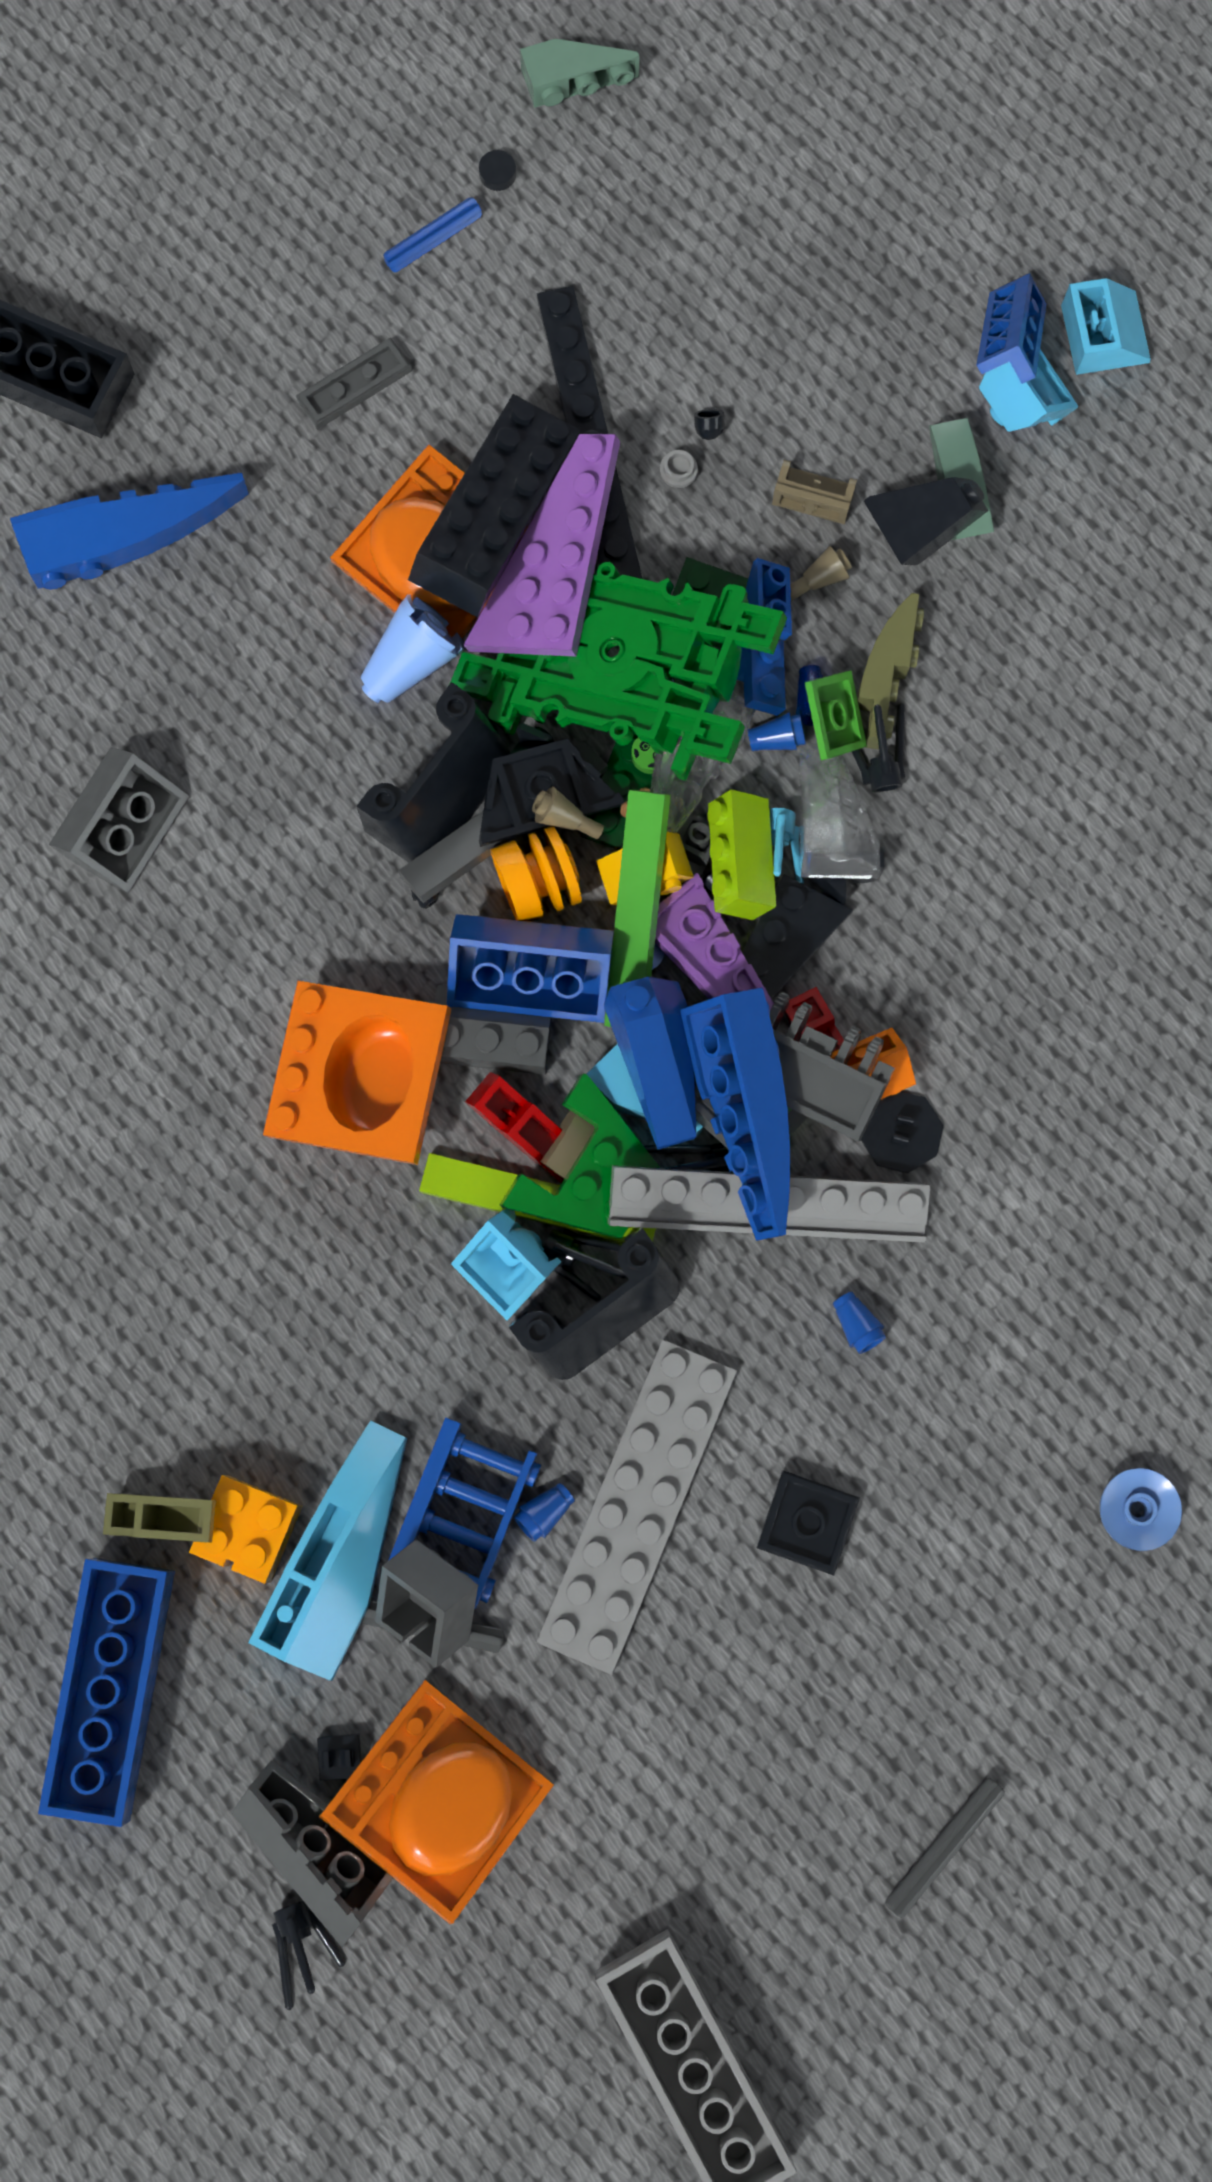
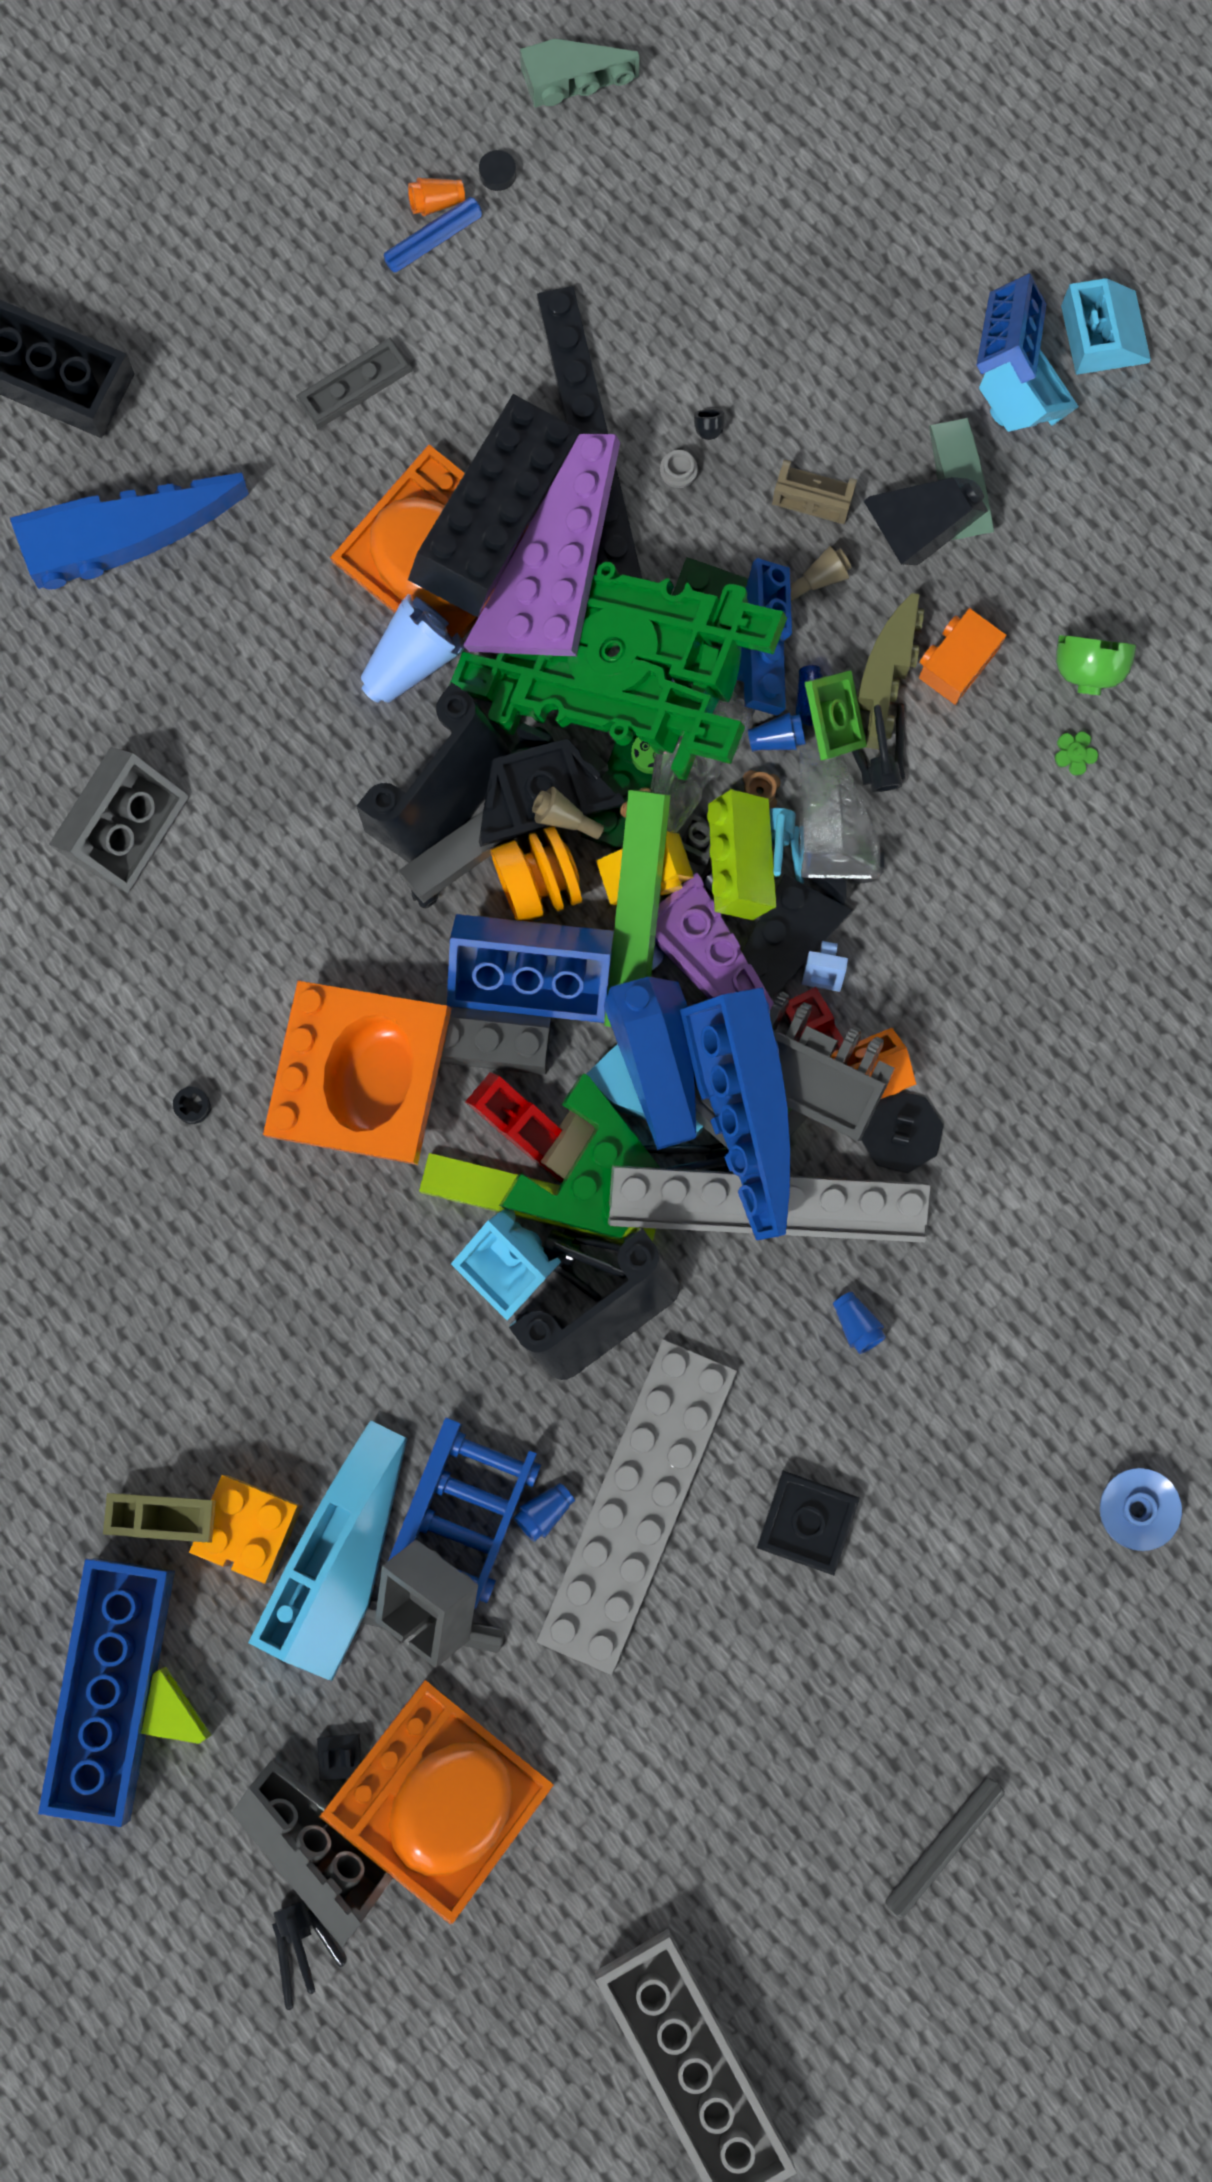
(170, 1712): none -> lime slope
(192, 1117): none -> black bush
(434, 195): none -> orange cone
(762, 780): none -> medium nougat plate
(825, 968): none -> light blue tile
(961, 656): none -> orange brick
(1075, 753): none -> bright green plant
(1093, 662): none -> bright green cylinder

